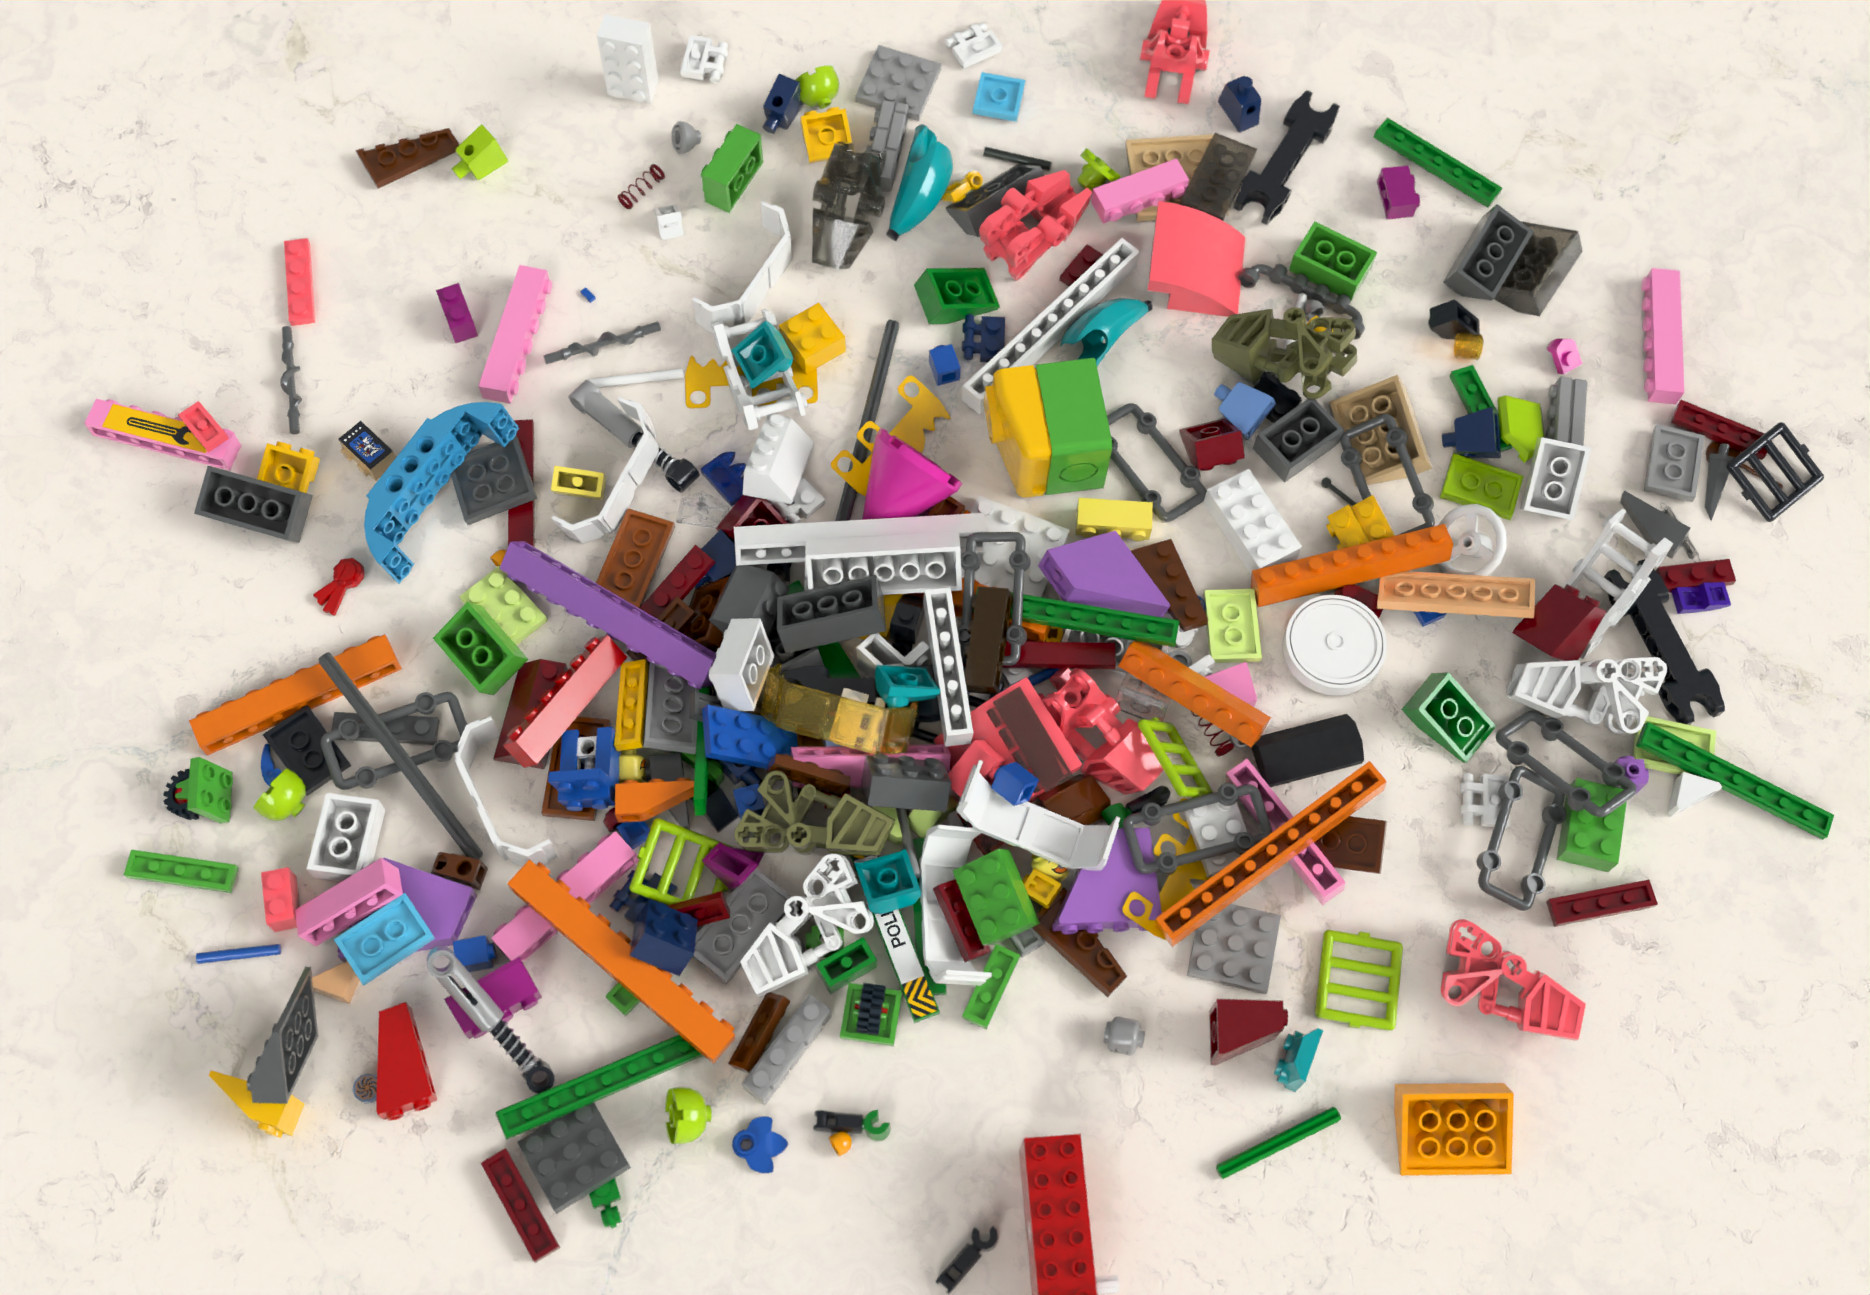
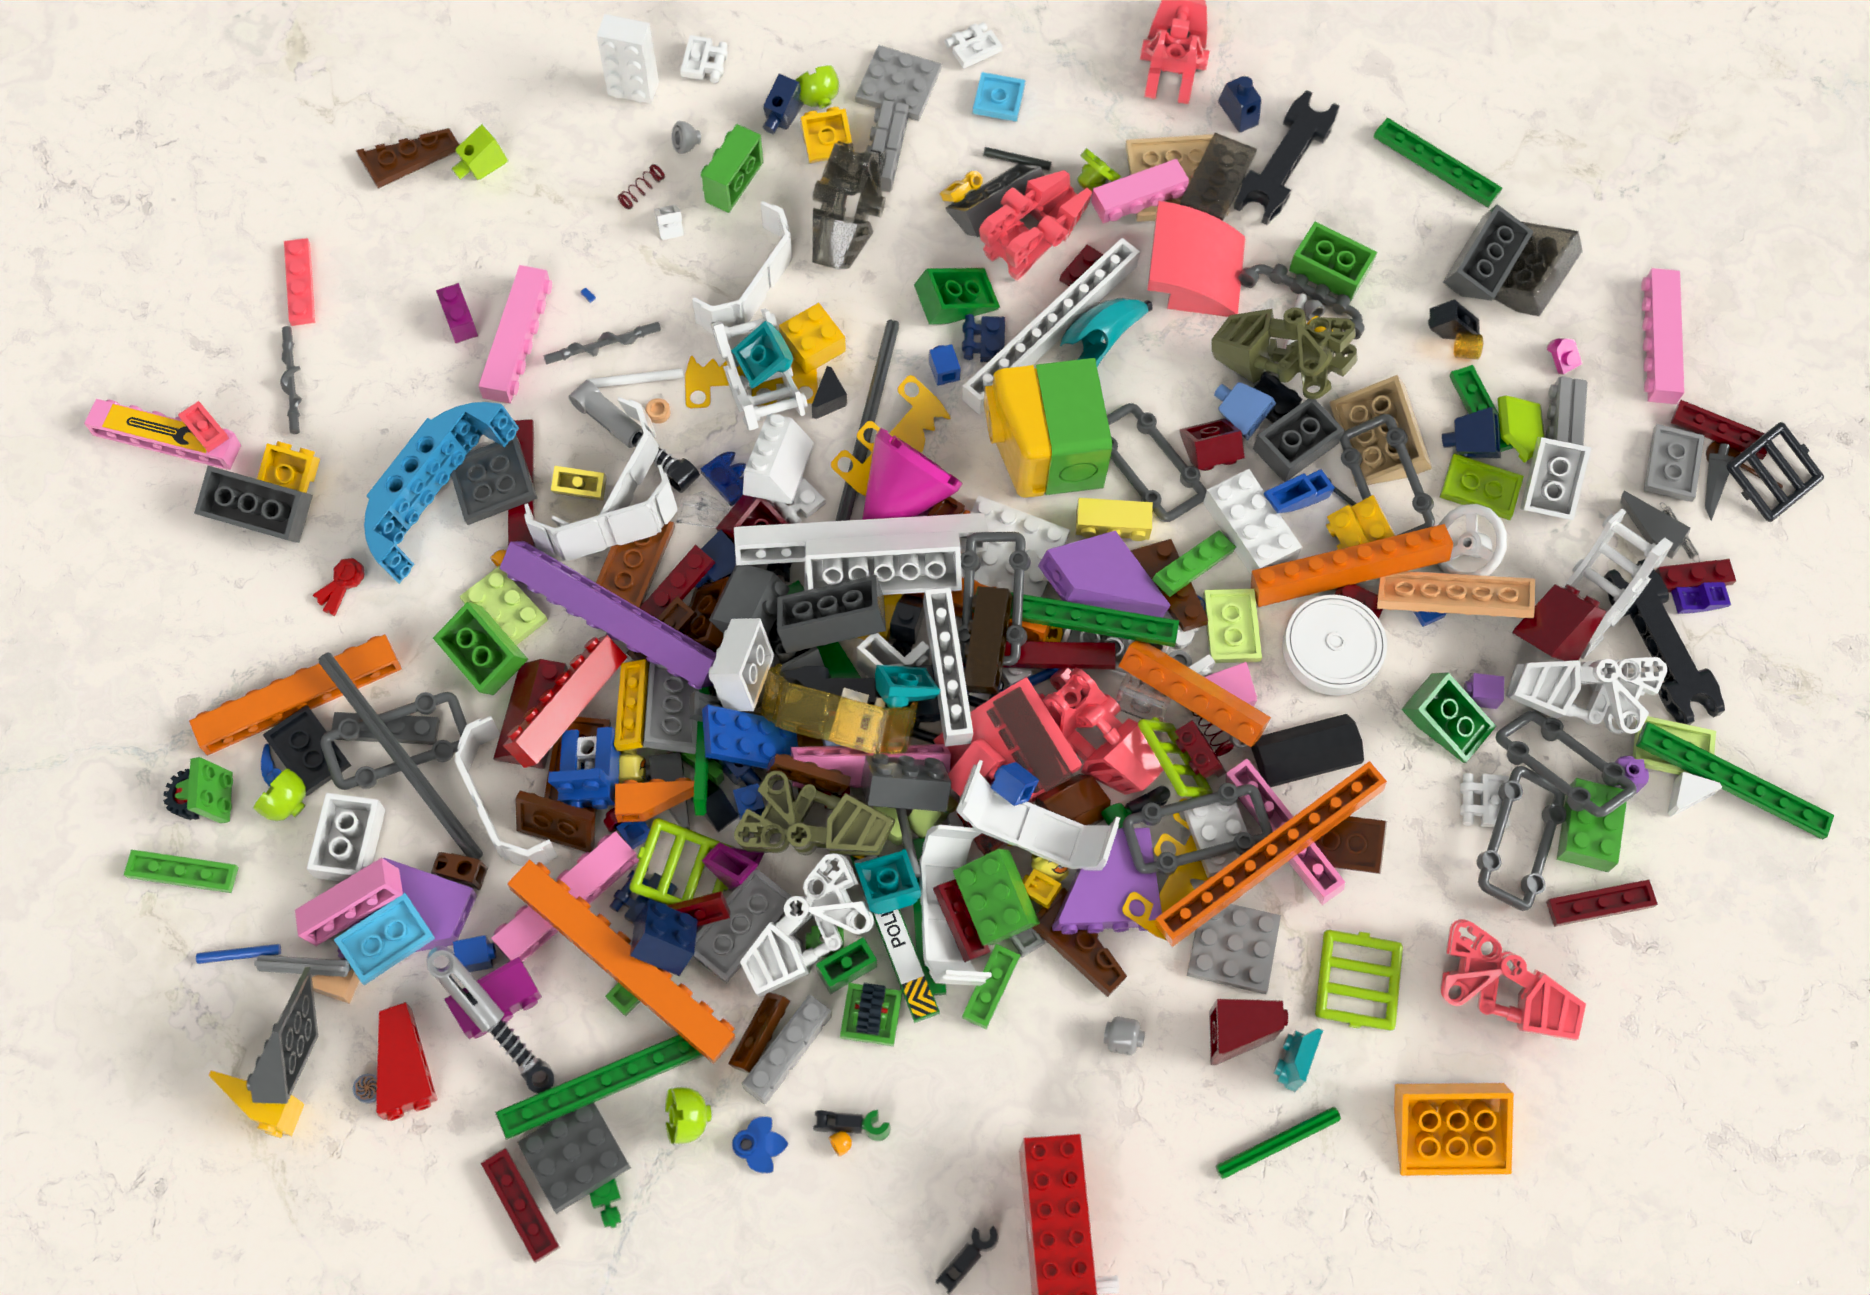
(280, 898): coral brick -> none
(296, 965): none -> light grey axle
(366, 450): brick -> none
(555, 821): none -> reddish brown plate
(606, 529): none -> white windscreen
(658, 410): none -> light nougat tile
(829, 395): none -> black slope
(922, 183): teal piece -> none
(1194, 563): none -> bright green plate
(1203, 757): none -> dark red plate
(1300, 492): none -> blue slope
(1398, 192): magenta brick -> none
(1486, 690): none -> medium lavender brick

